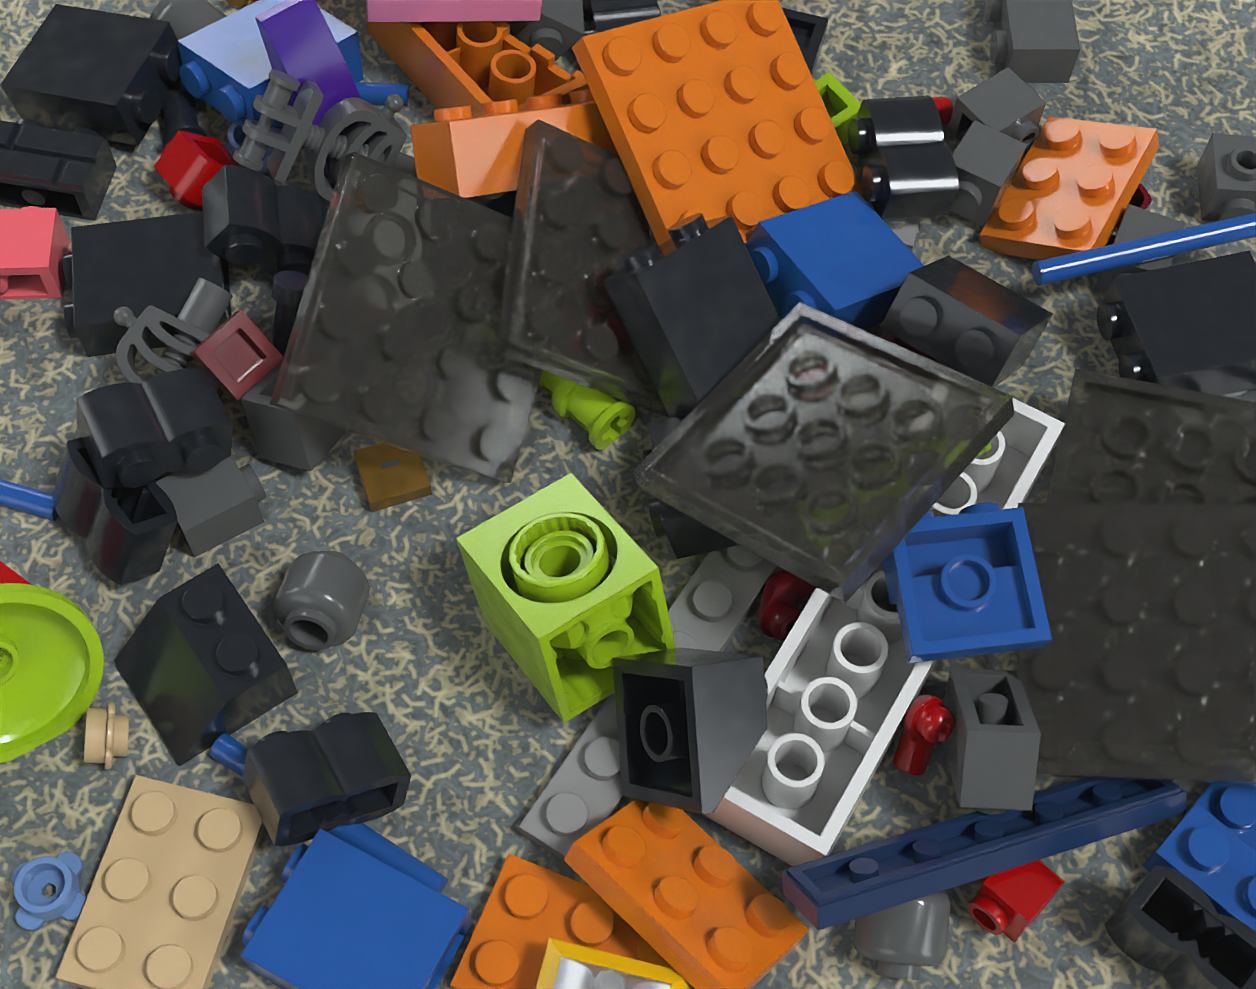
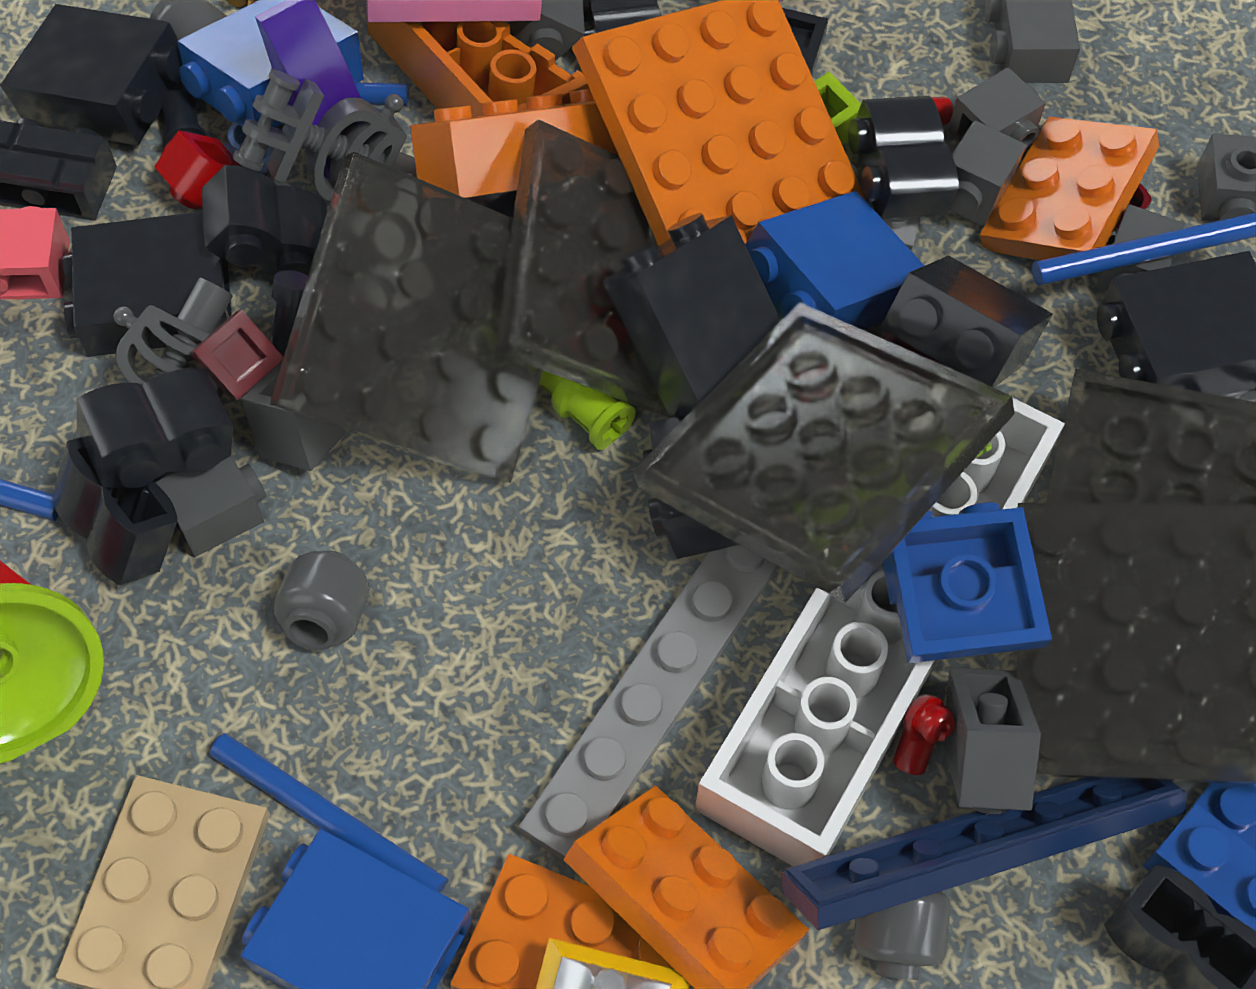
(32, 879): medium blue plate -> none
(105, 735): tan plate -> none
(203, 665): black slope -> none
(325, 777): black brick -> none
(391, 475): pearl gold tile -> none
(566, 593): lime brick -> none
(687, 723): black slope -> none
(779, 603): dark red arm -> none
(1014, 898): red plate -> none

